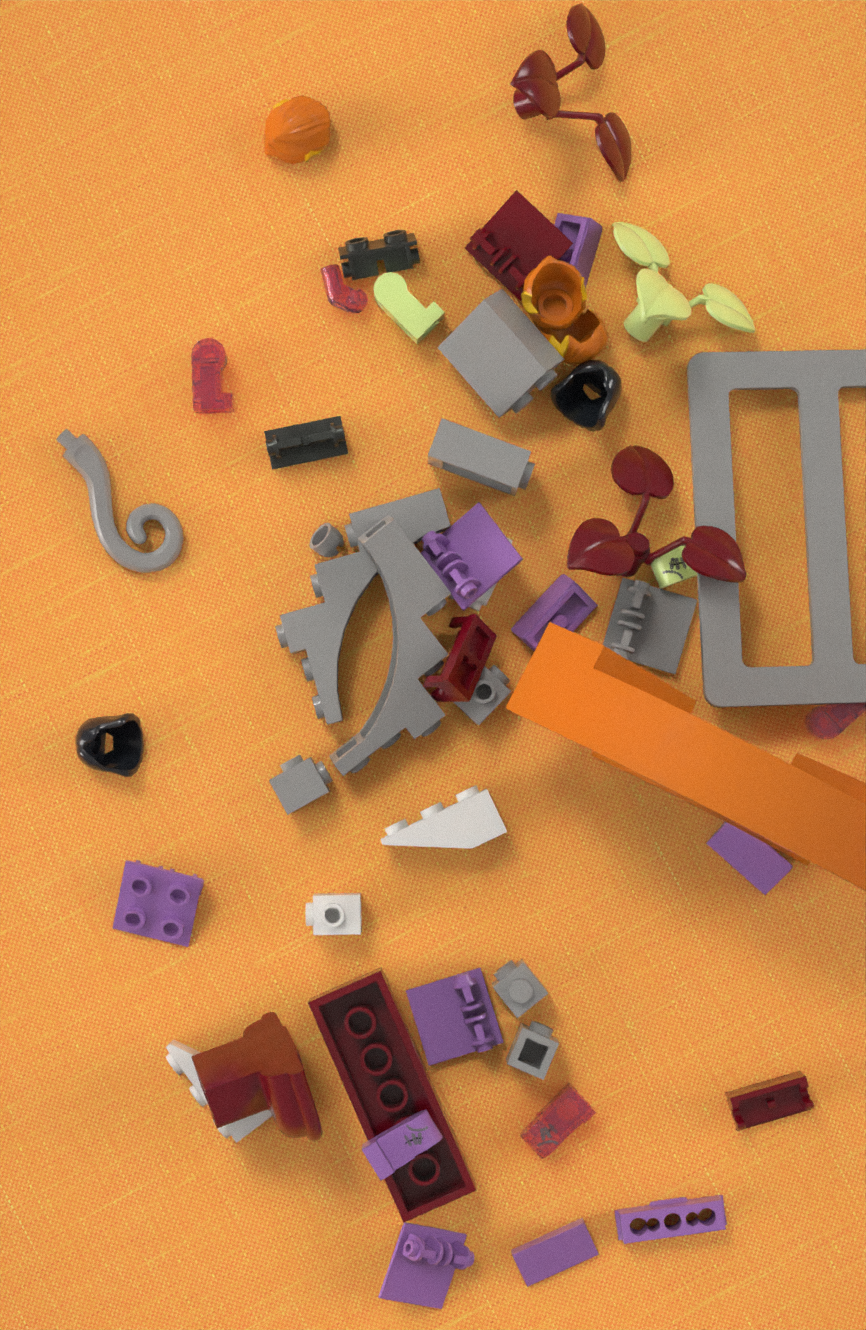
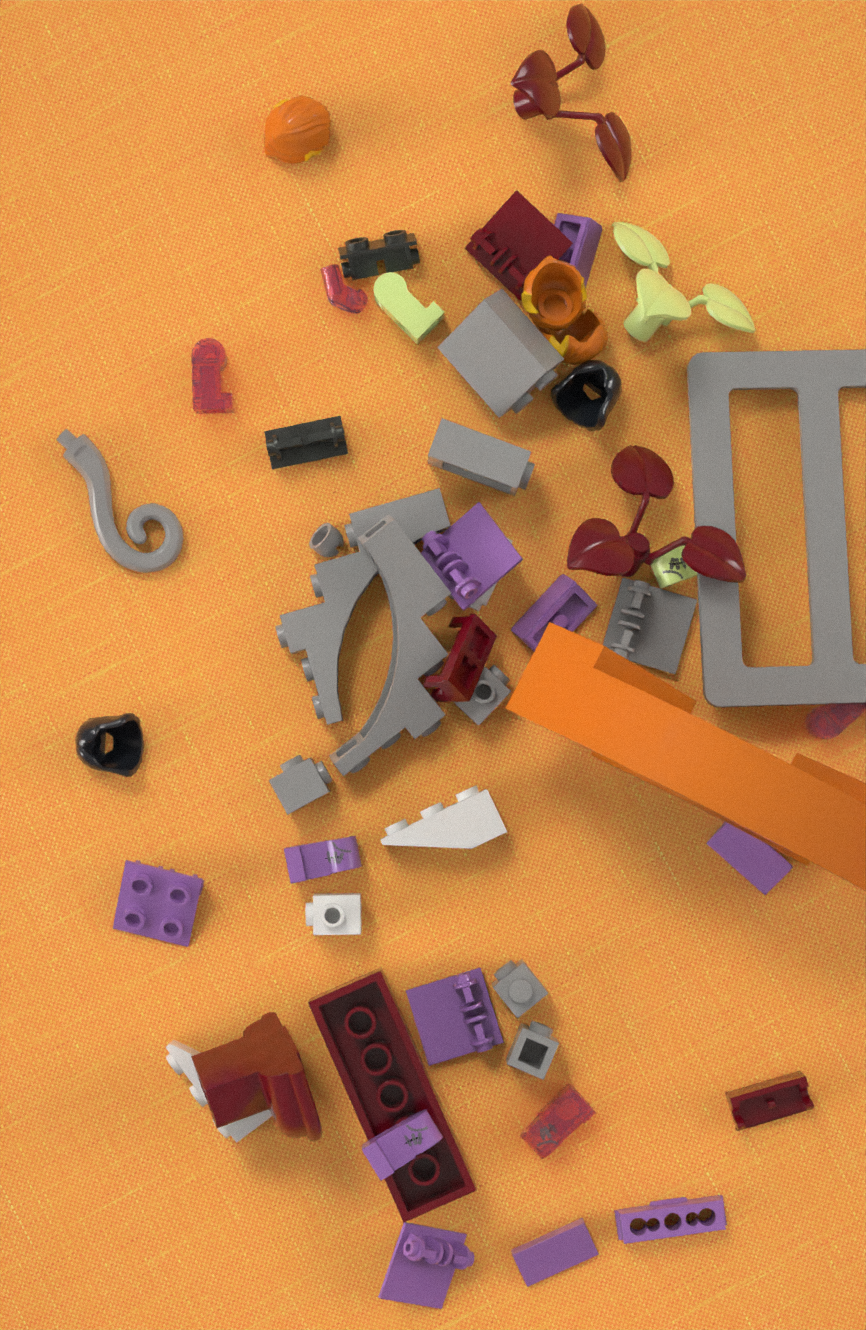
(322, 858): none -> medium lavender leg

